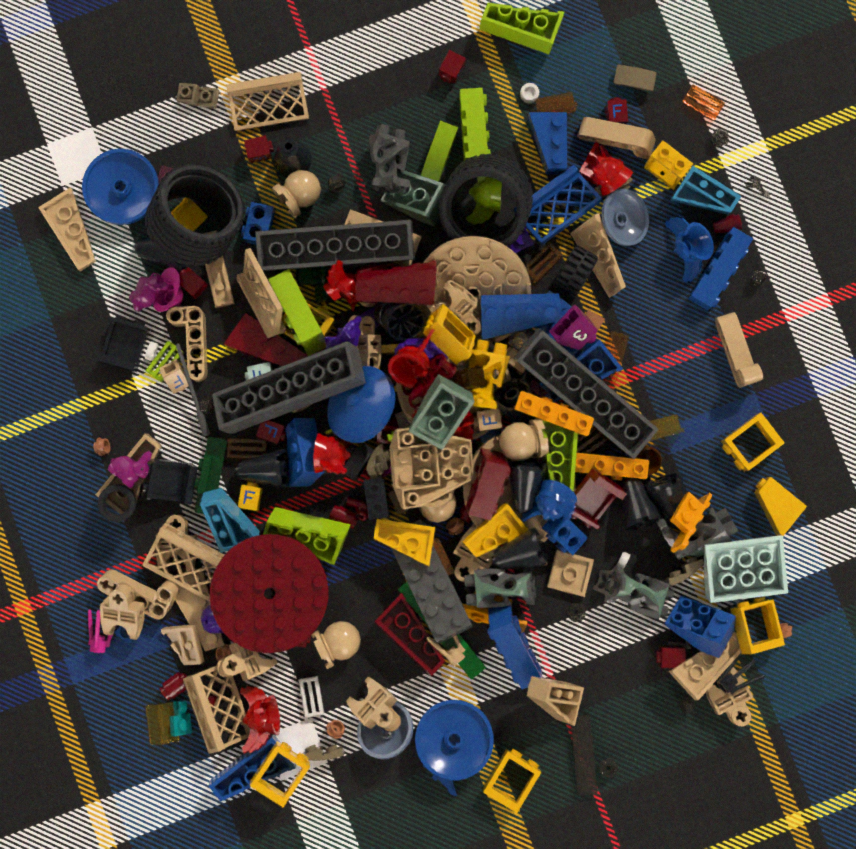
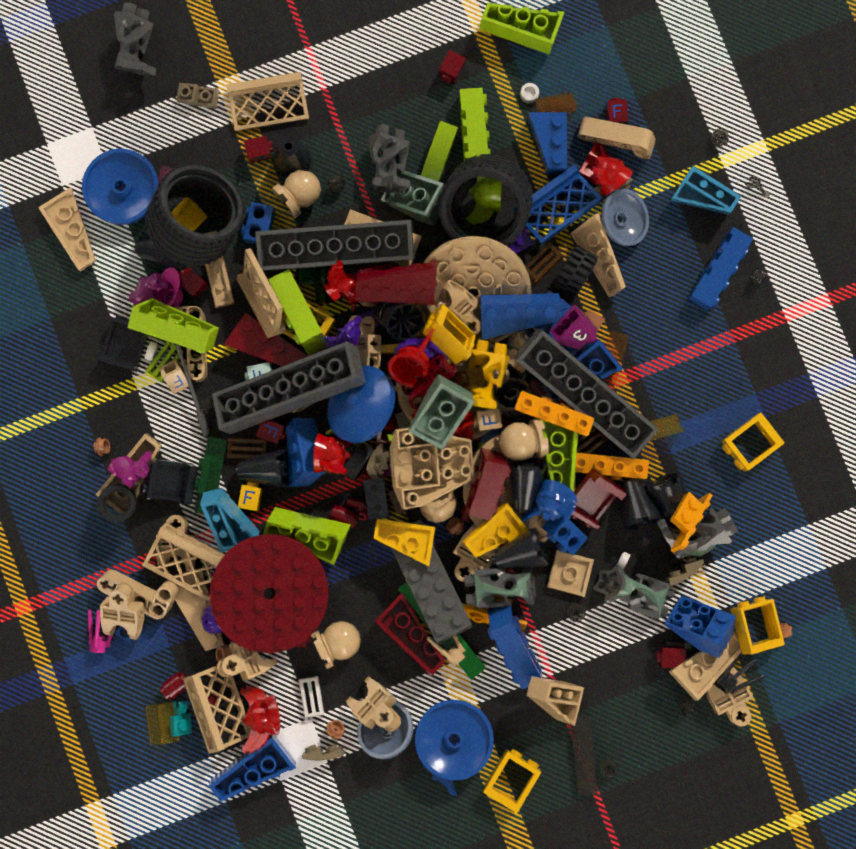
(129, 31): none -> dark grey hips
(172, 325): none -> lime wedge
(185, 643): tan wing -> none
(269, 790): yellow window -> none
(443, 557): clear orange tile -> none
(635, 77): dark tan slope -> none
(654, 457): reddish brown hair -> none
(670, 162): yellow window -> none
(691, 244): blue helmet -> none
(706, 95): clear orange tile -> none
(726, 224): dark red cone -> none
(737, 351): tan beam -> none
(745, 569): light aqua slope -> none
(778, 505): yellow slope -> none

